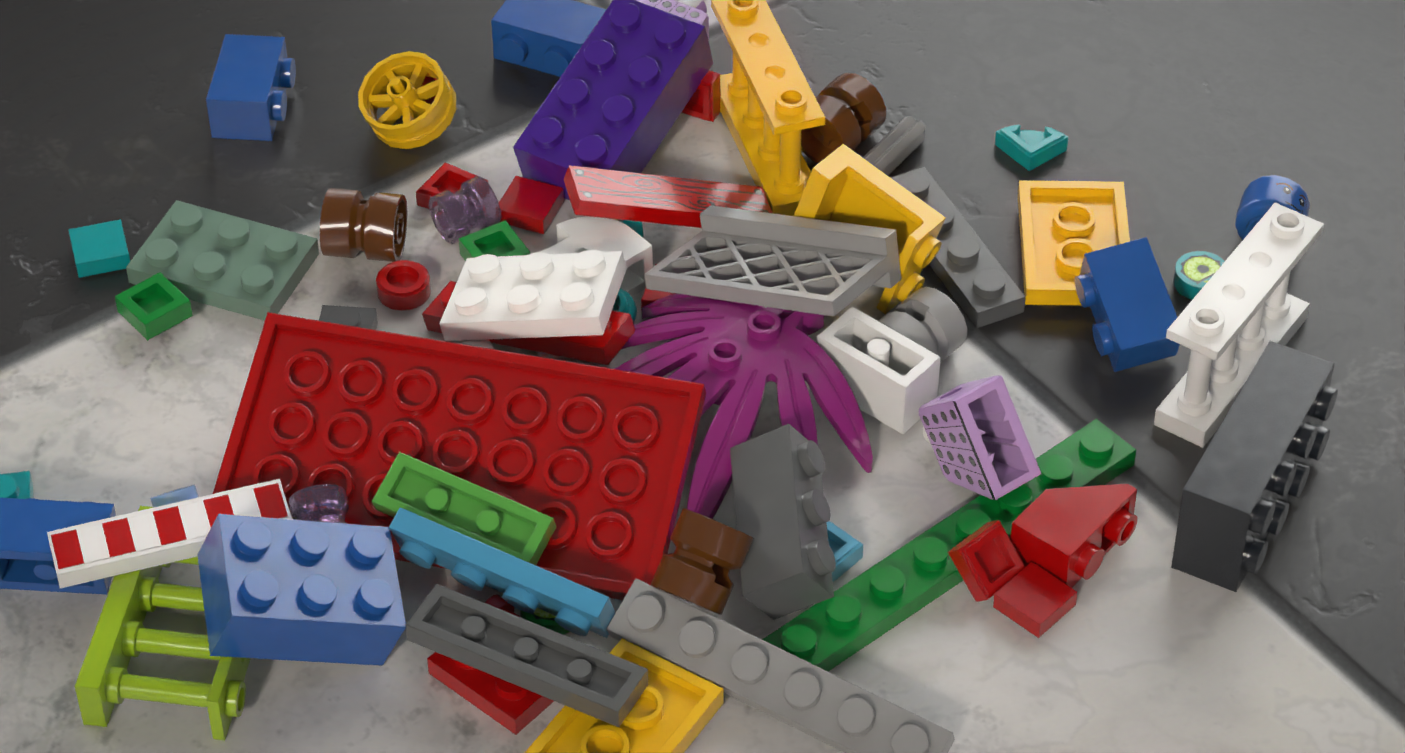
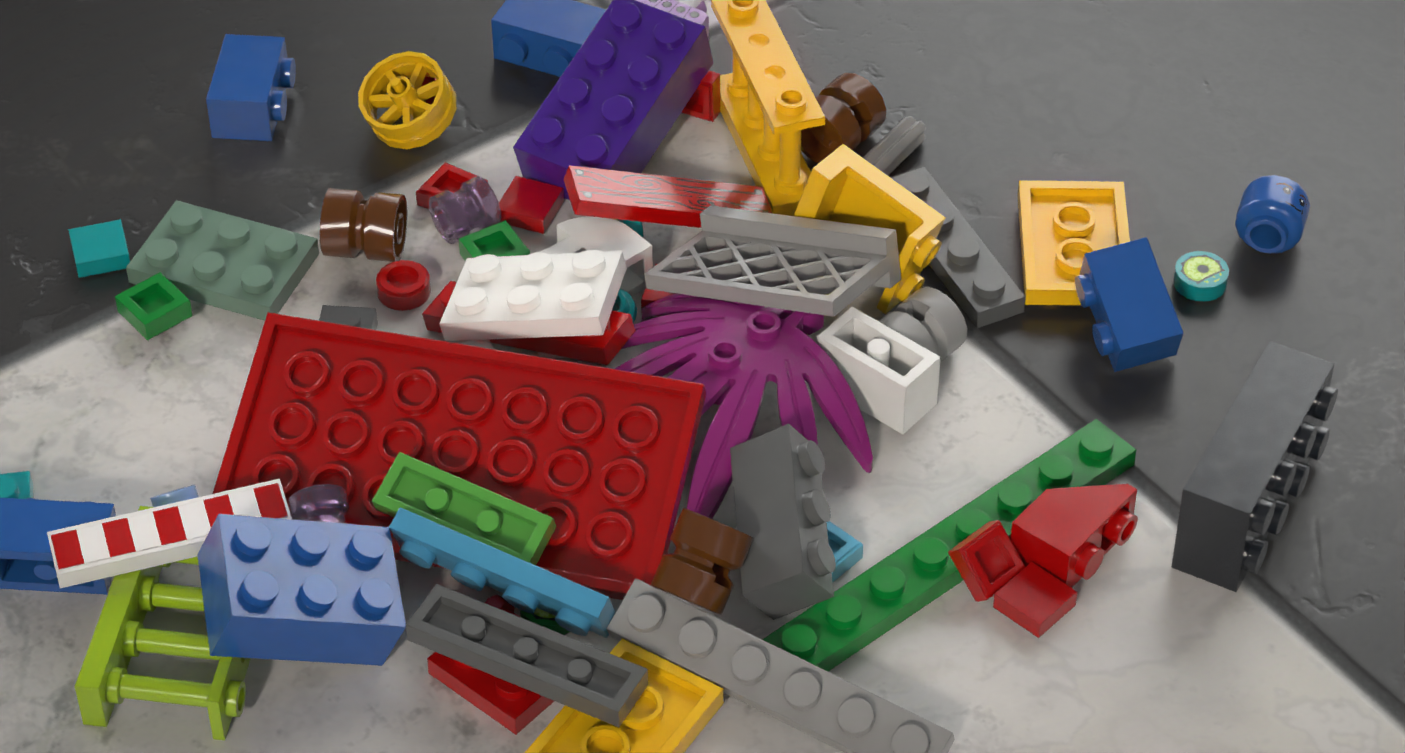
(978, 430): lavender torso -> none
(1031, 147): teal tile -> none
(1235, 321): white fence -> none

